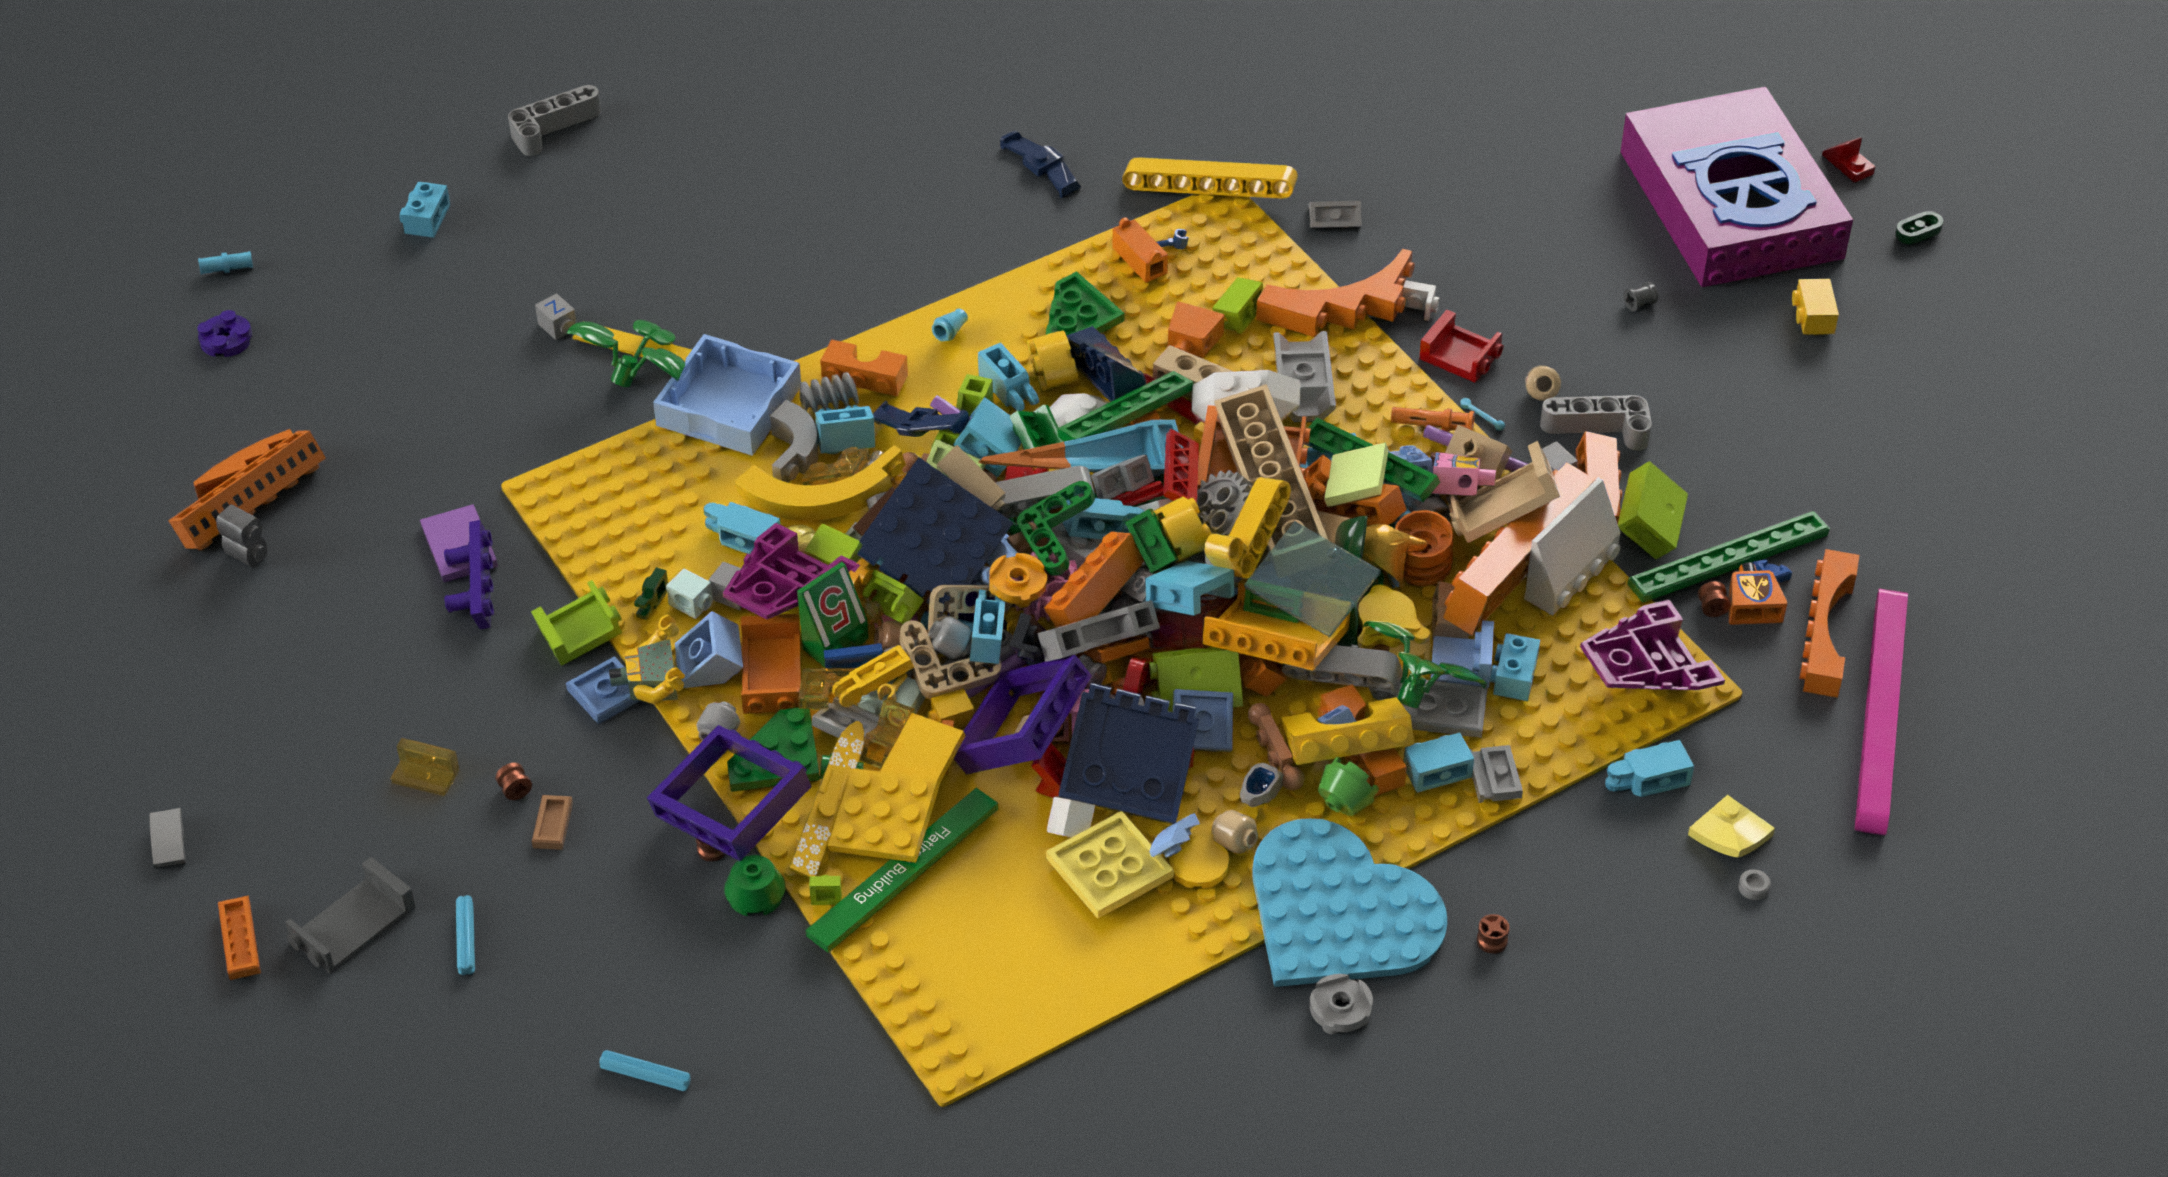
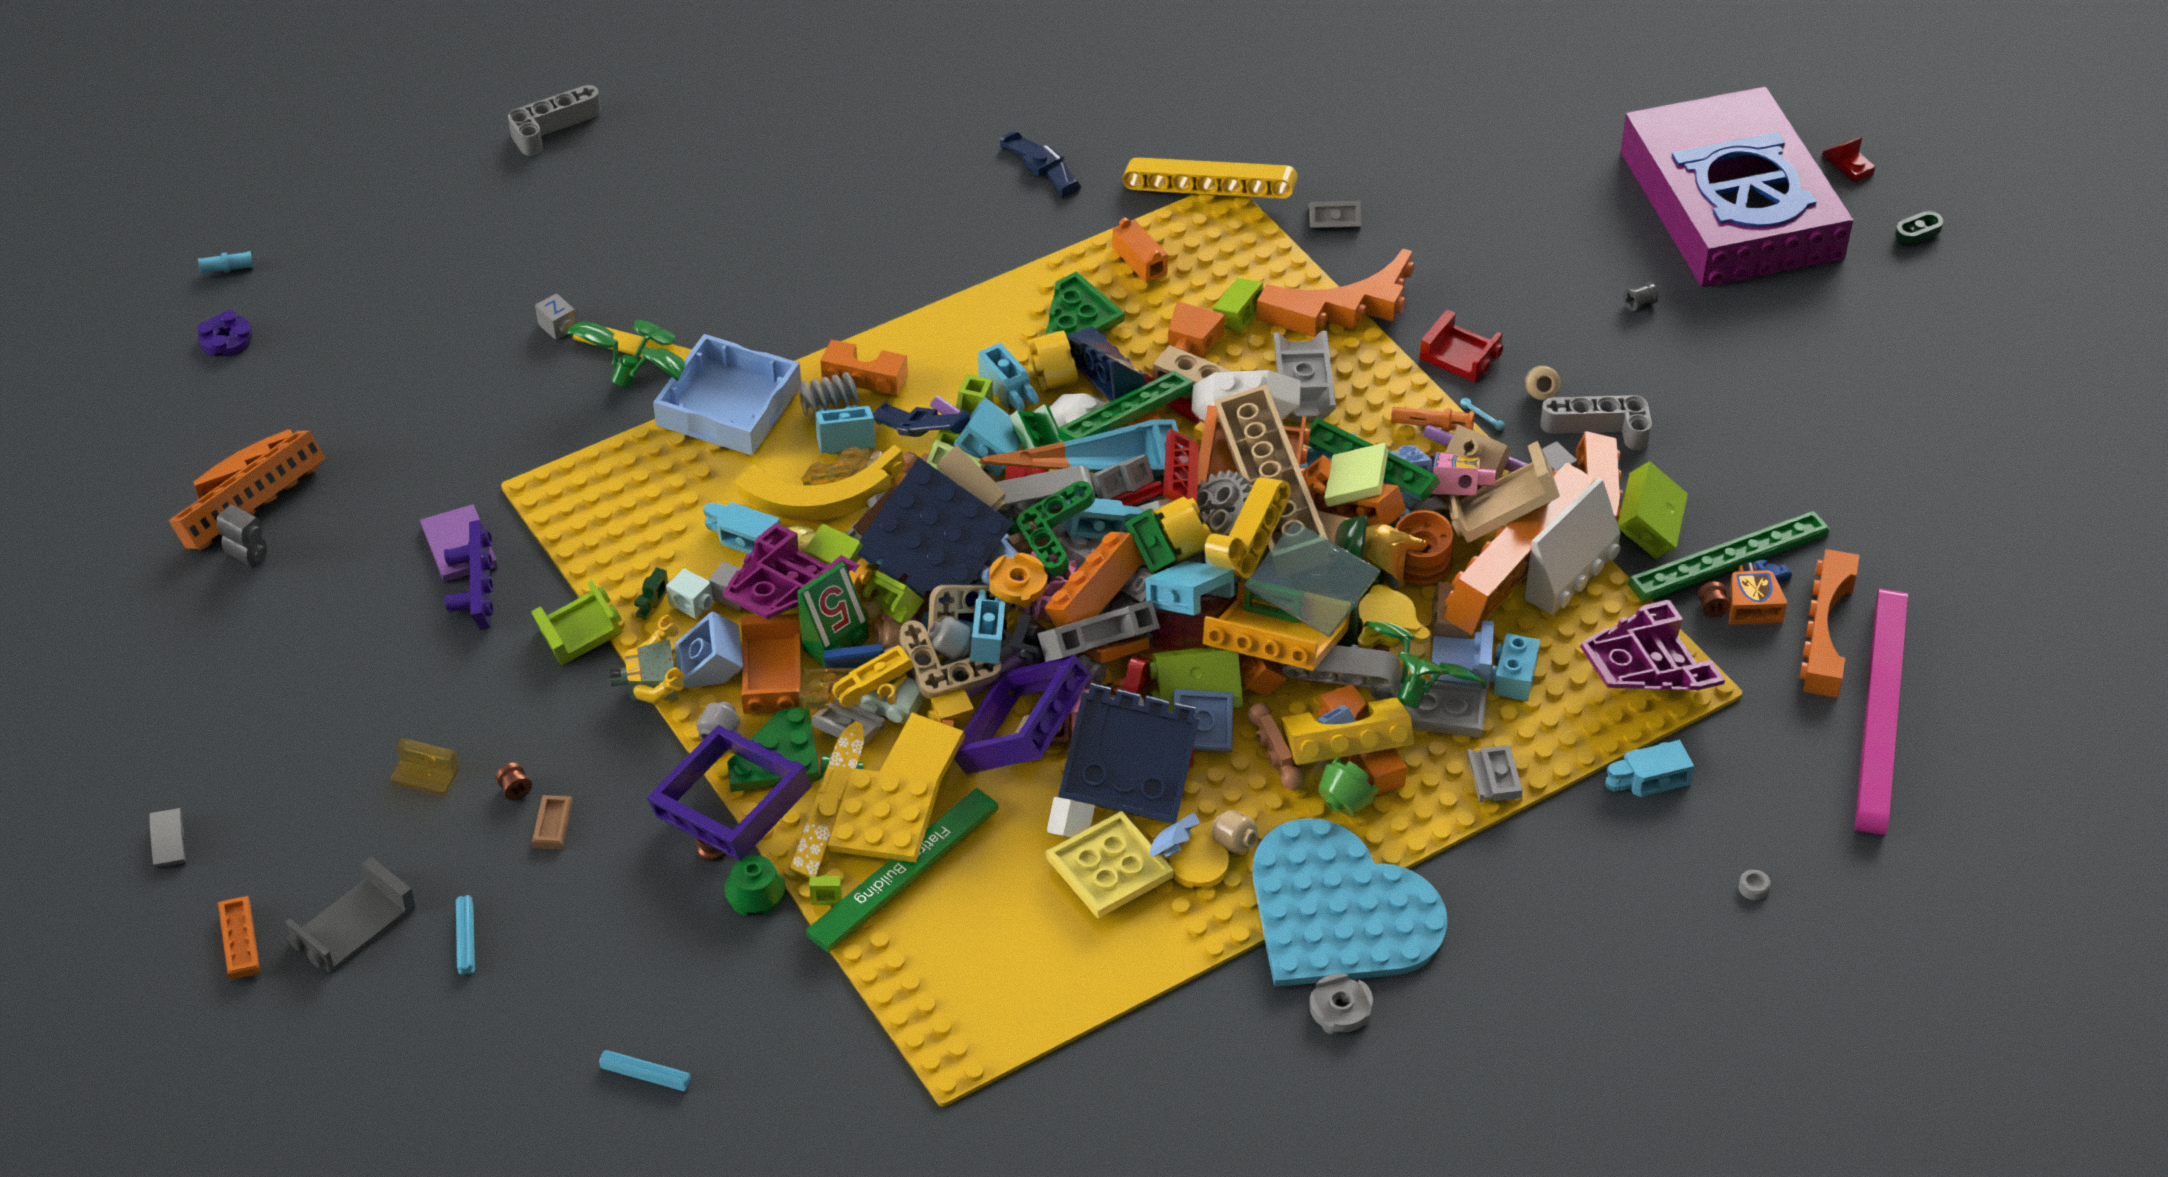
(425, 209): medium azure brick -> none
(596, 694): medium blue tile -> none
(798, 429): light grey arch -> none
(881, 740): clear yellow brick -> none
(948, 325): medium azure cone -> none
(1051, 770): red slope -> none
(1178, 241): blue hand -> none
(1261, 784): rock -> none
(1421, 297): white bracket -> none
(1438, 762): medium azure brick -> none
(1490, 926): copper wheel -> none
(1731, 829): light yellow plate -> none
(1815, 306): yellow brick -> none

